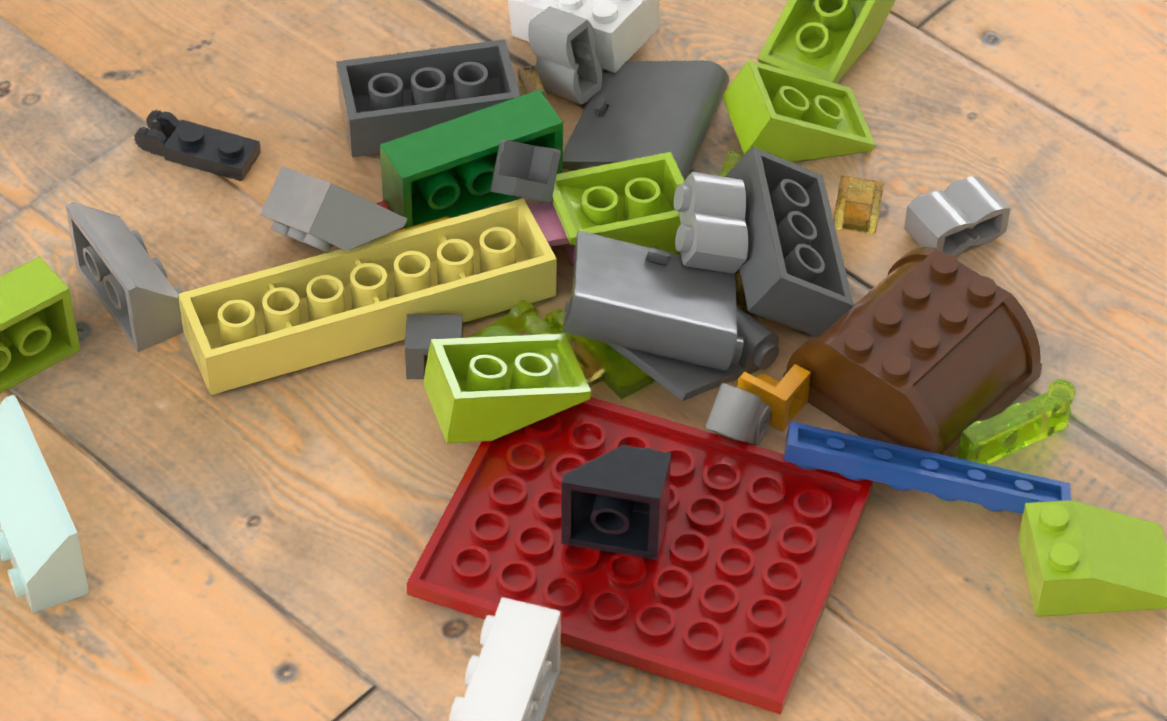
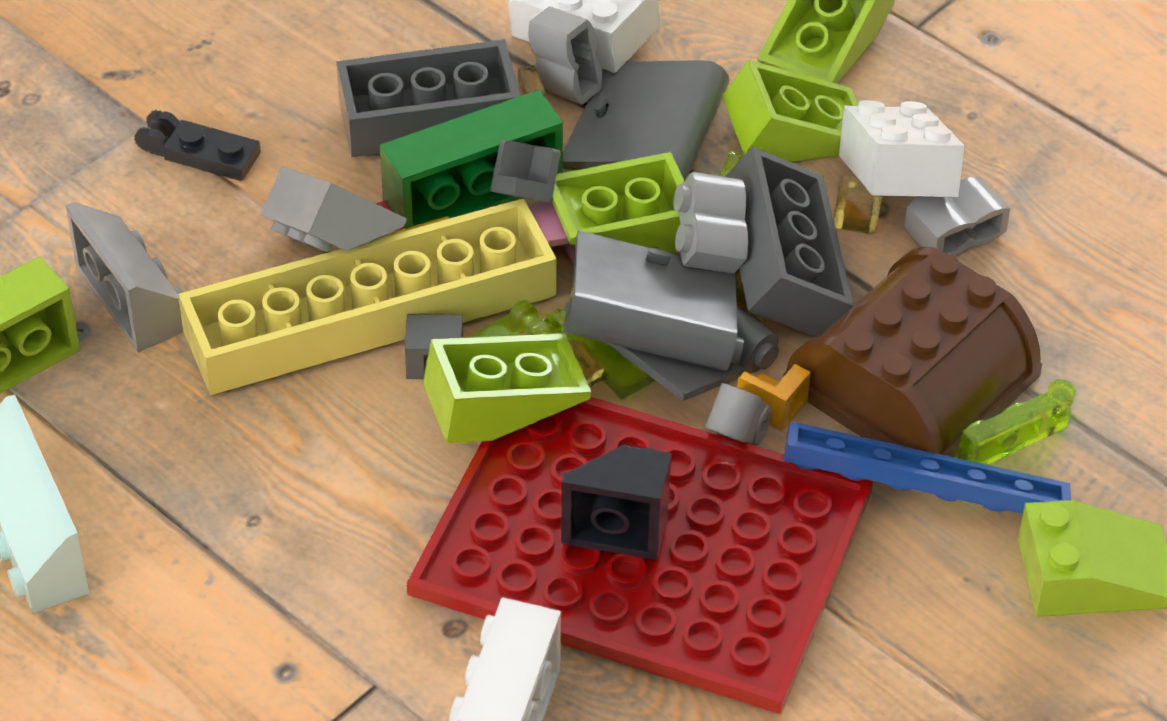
(901, 150): none -> white brick

